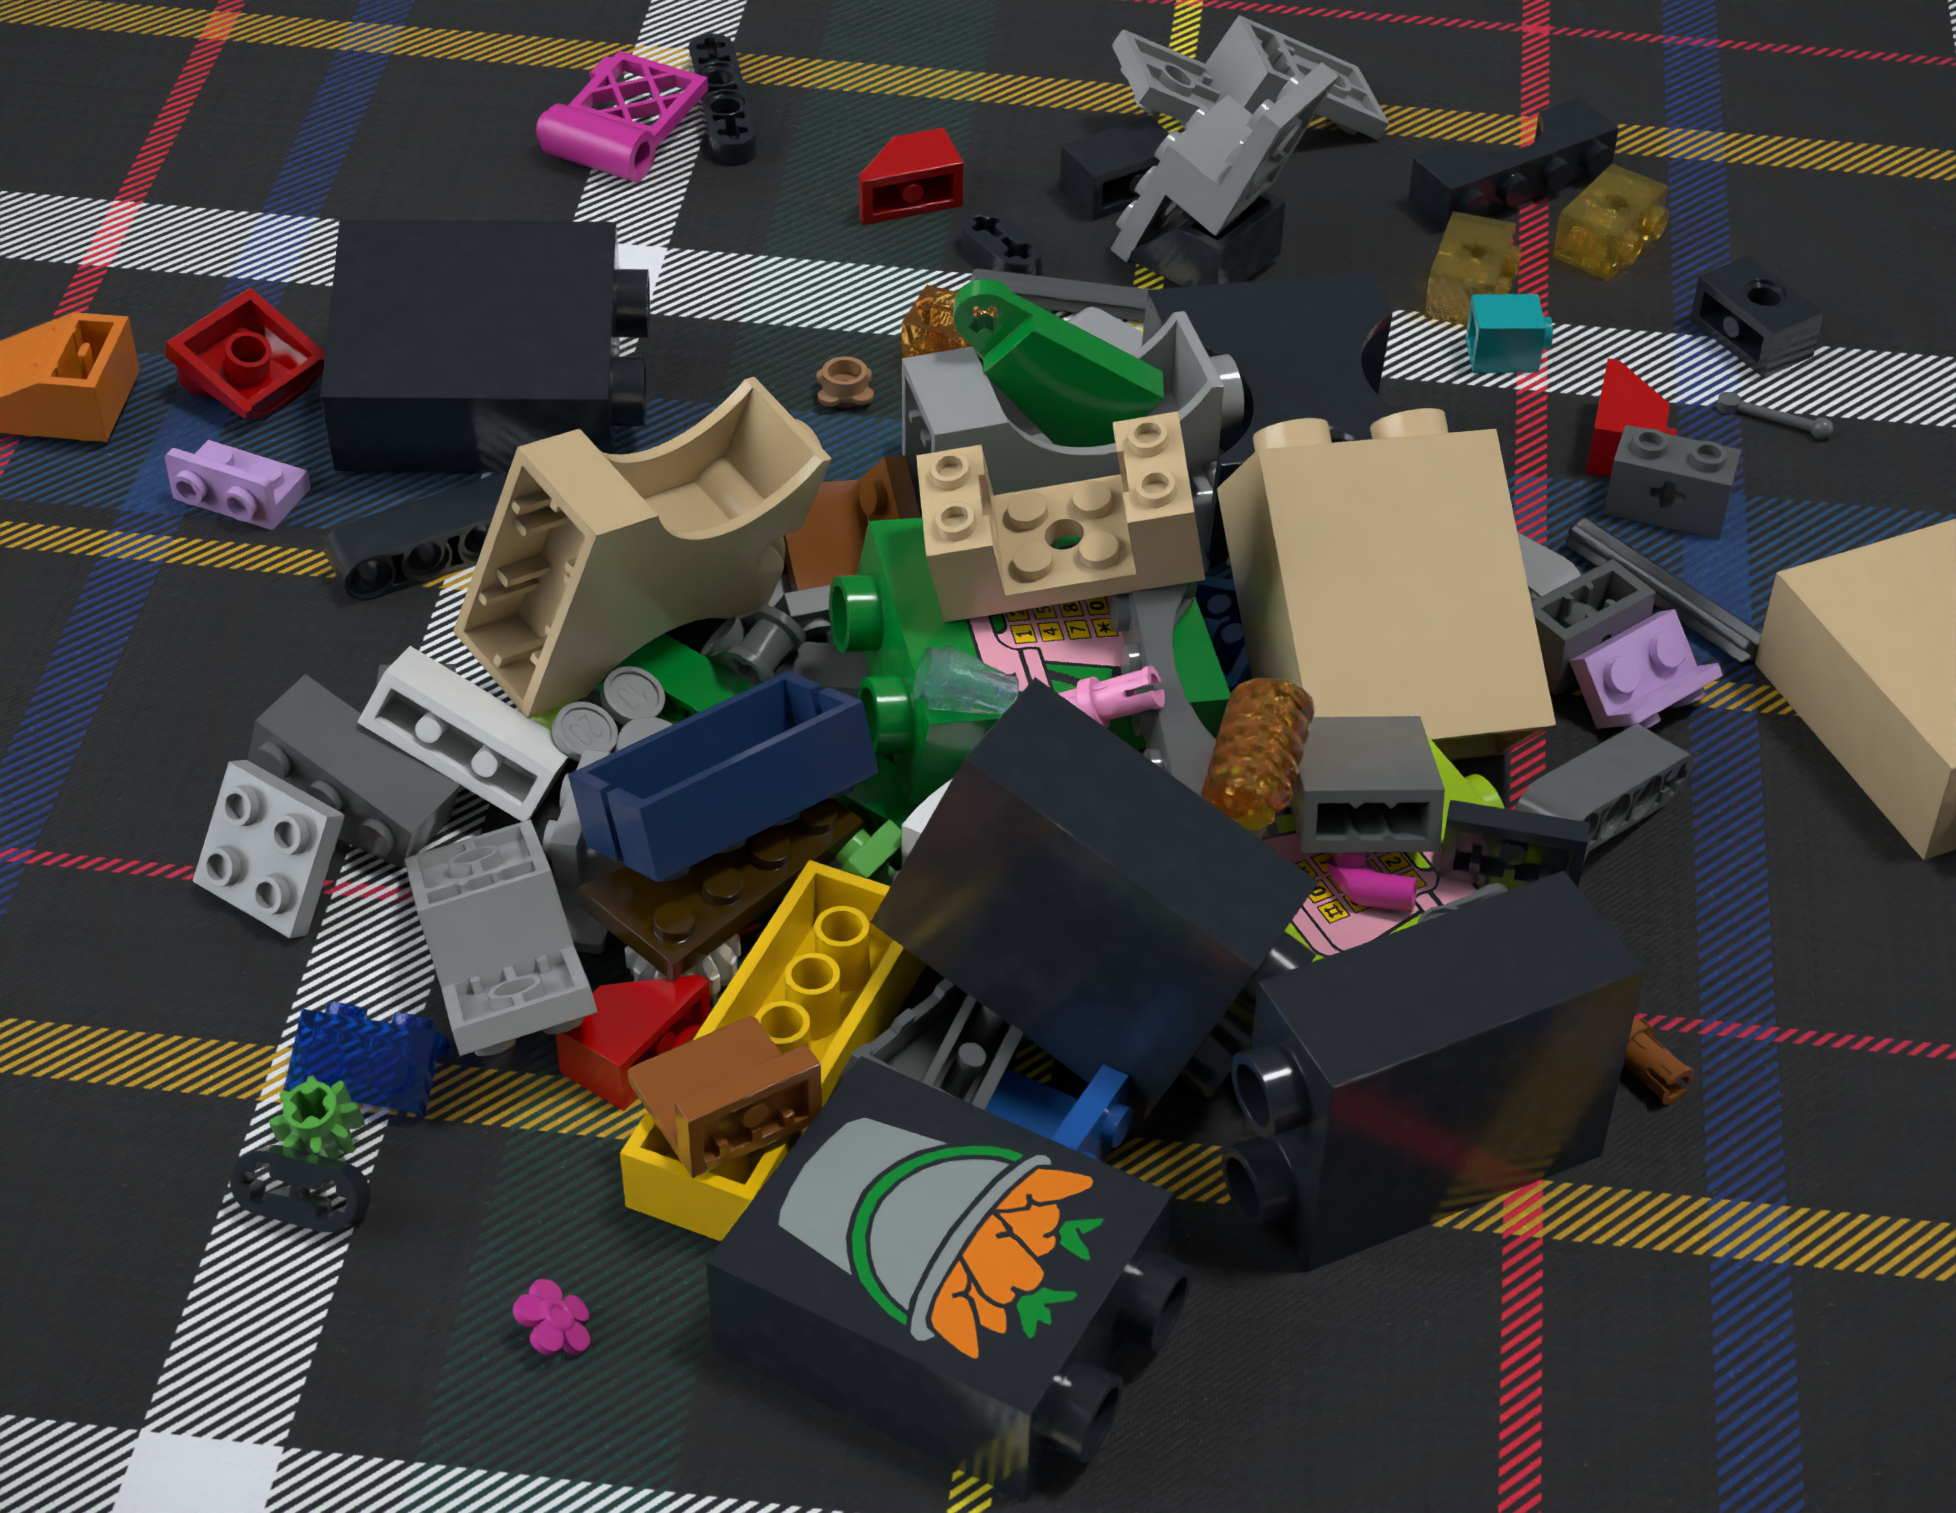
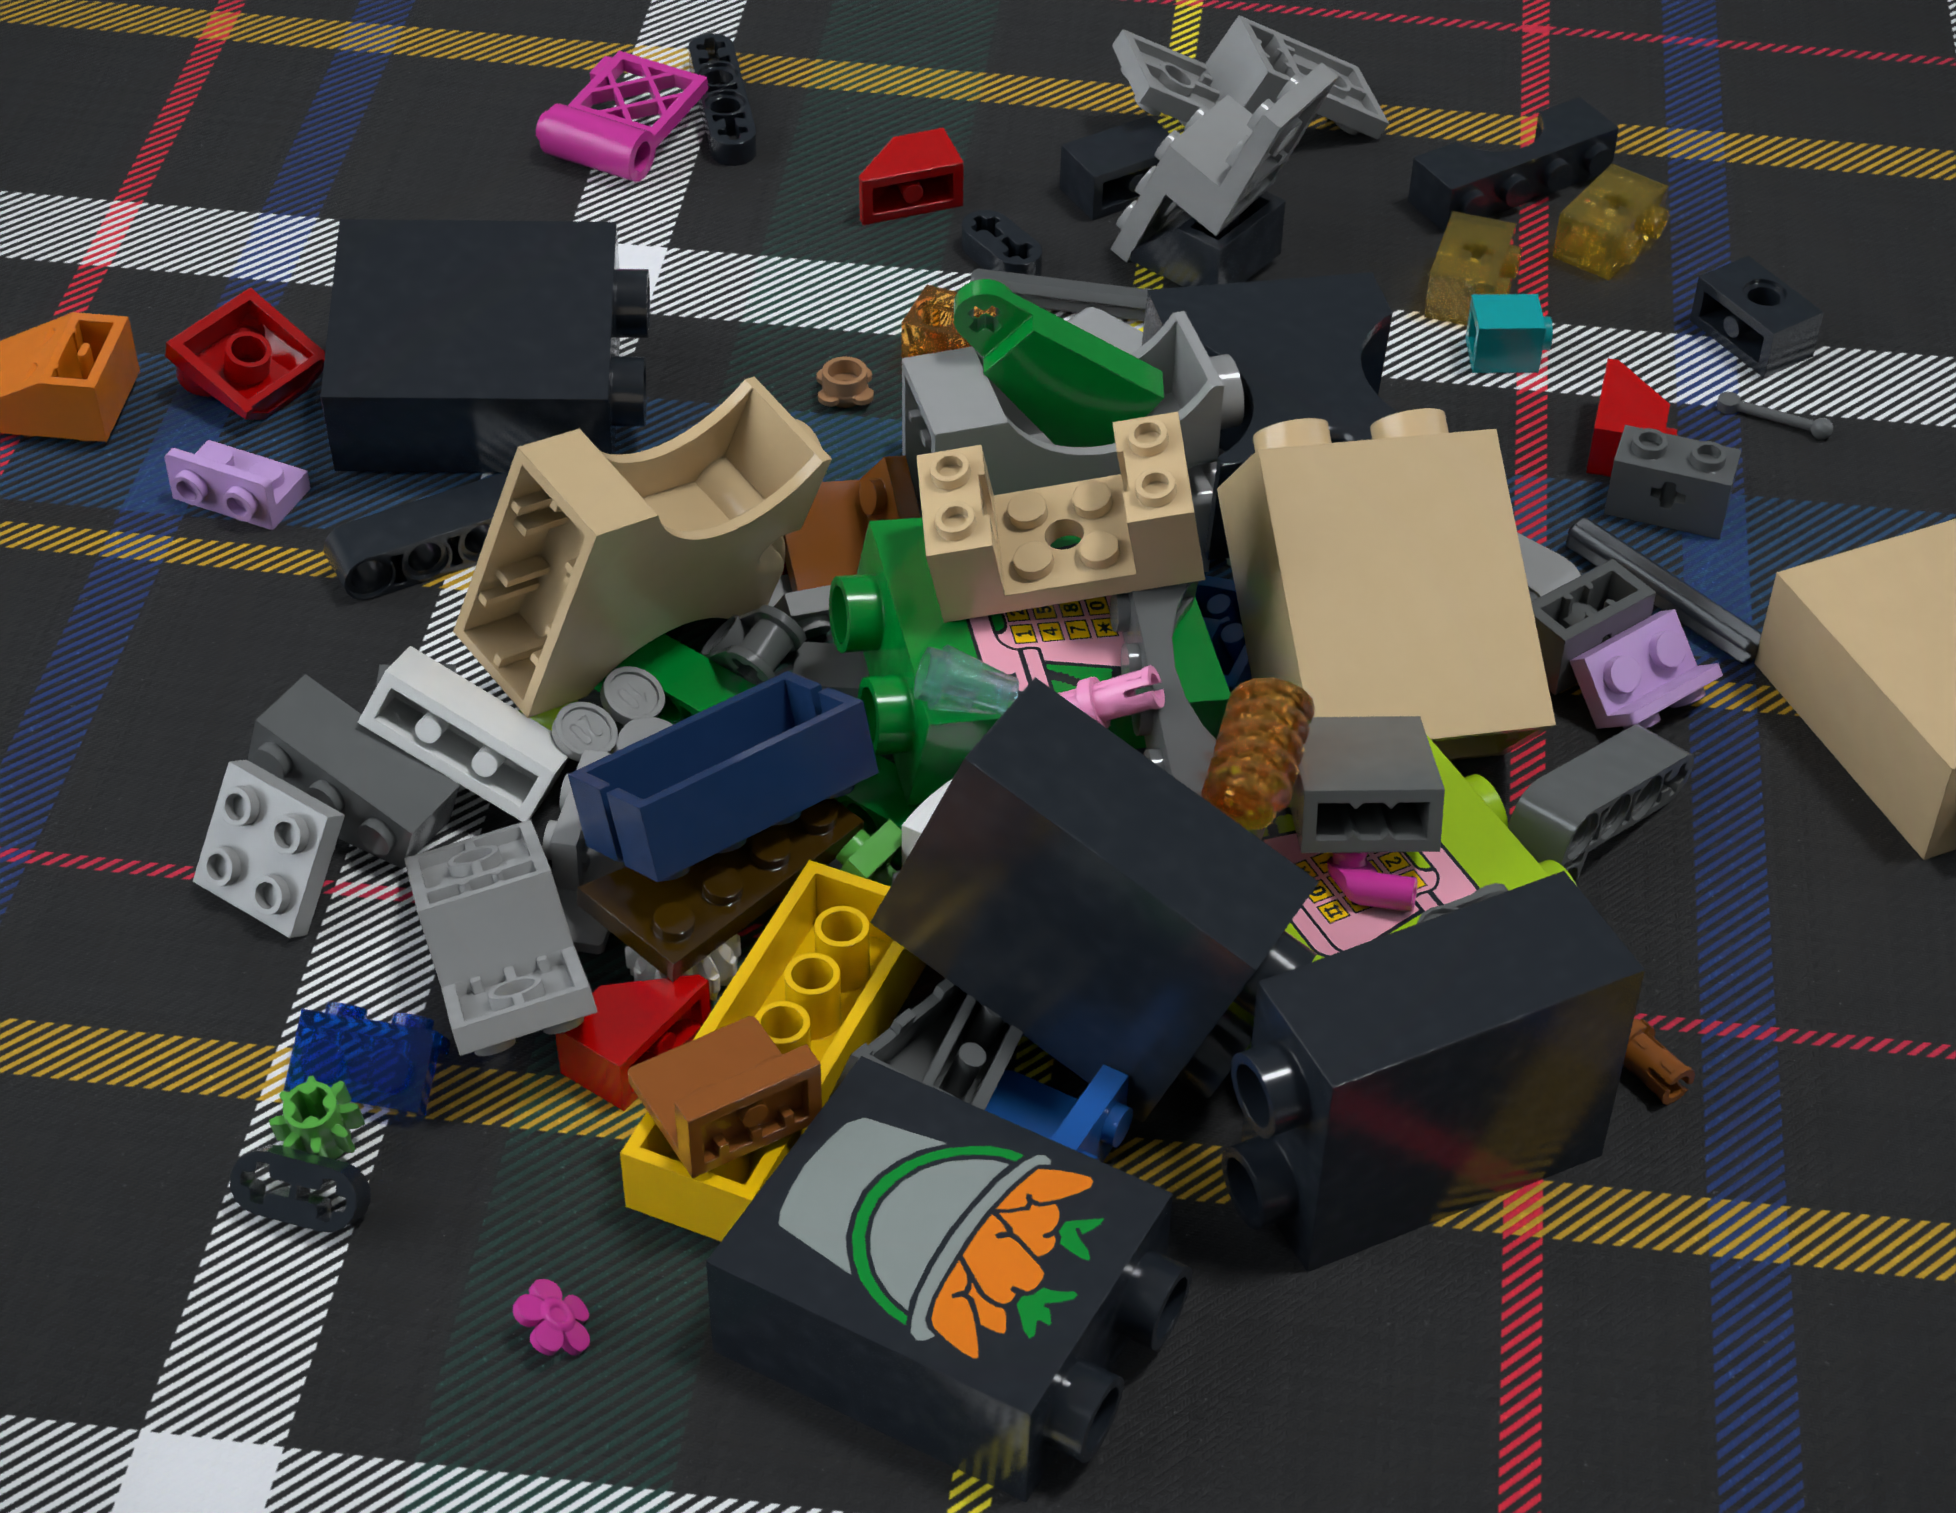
(1510, 846): black bracket -> none

